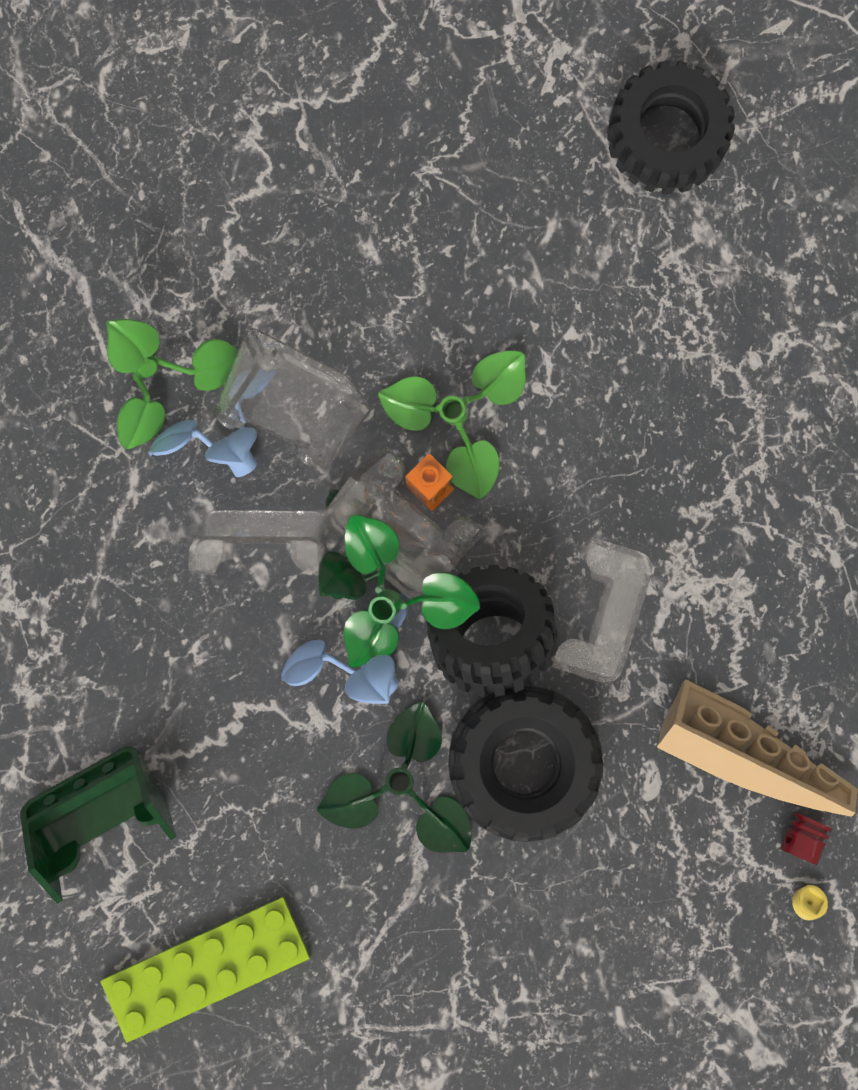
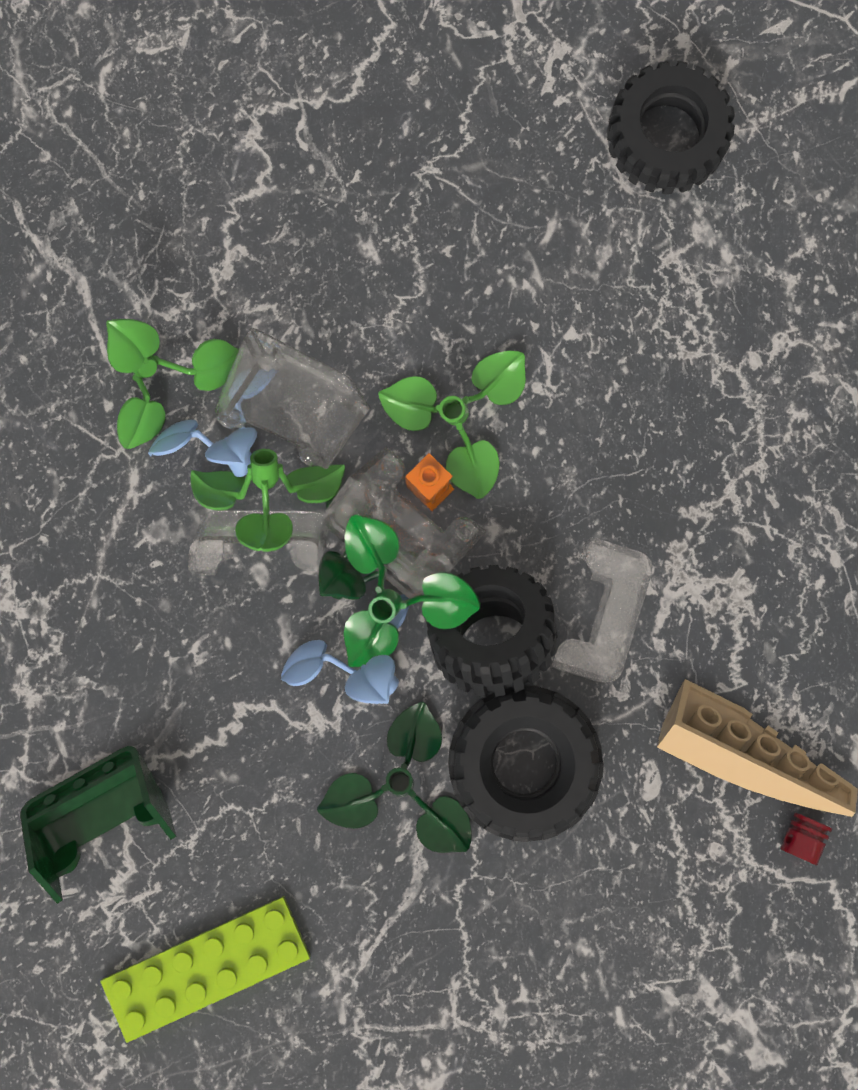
(257, 531): none -> bright green plant
(810, 902): light yellow tile -> none

